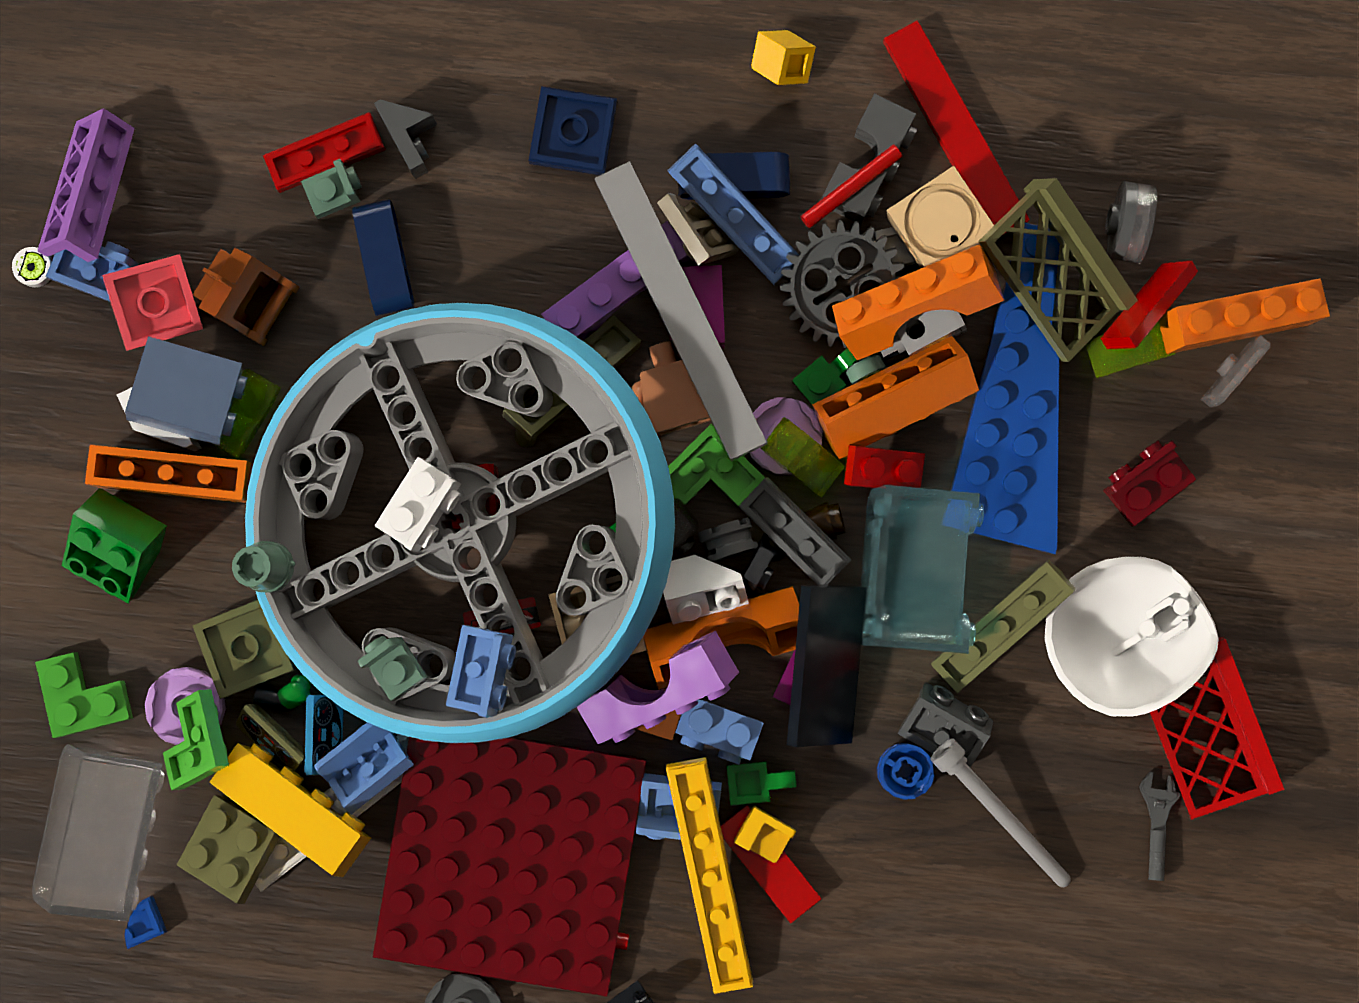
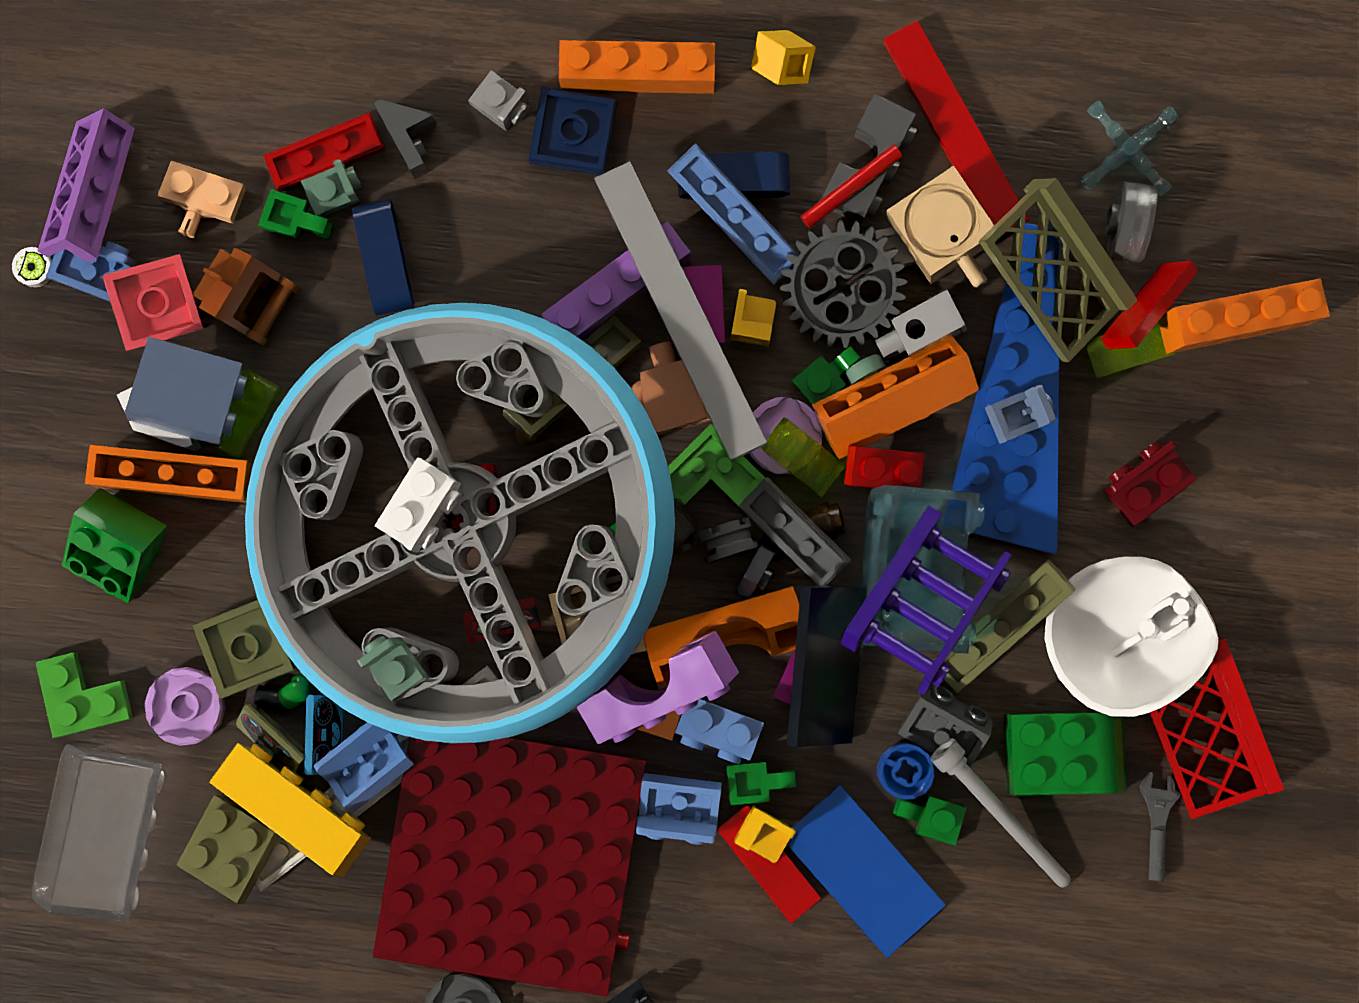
(144, 923): blue tile -> none
(200, 195): none -> light nougat plate
(203, 747): bright green plate -> none
(264, 566): sand green piece -> none
(290, 215): none -> green plate
(481, 671): medium blue bracket -> none
(500, 101): none -> light grey bracket
(637, 66): none -> orange brick
(700, 234): dark tan wing -> none
(701, 588): white slope -> none
(709, 875): yellow tile -> none
(753, 319): none -> yellow panel
(864, 871): none -> blue tile
(908, 566): none -> dark purple fence
(935, 819): none -> green plate
(956, 283): orange arch -> none
(1021, 413): none -> sand blue bracket
(1065, 753): none -> green brick
(1129, 148): none -> clear light blue piece
(1234, 370): clear plate -> none

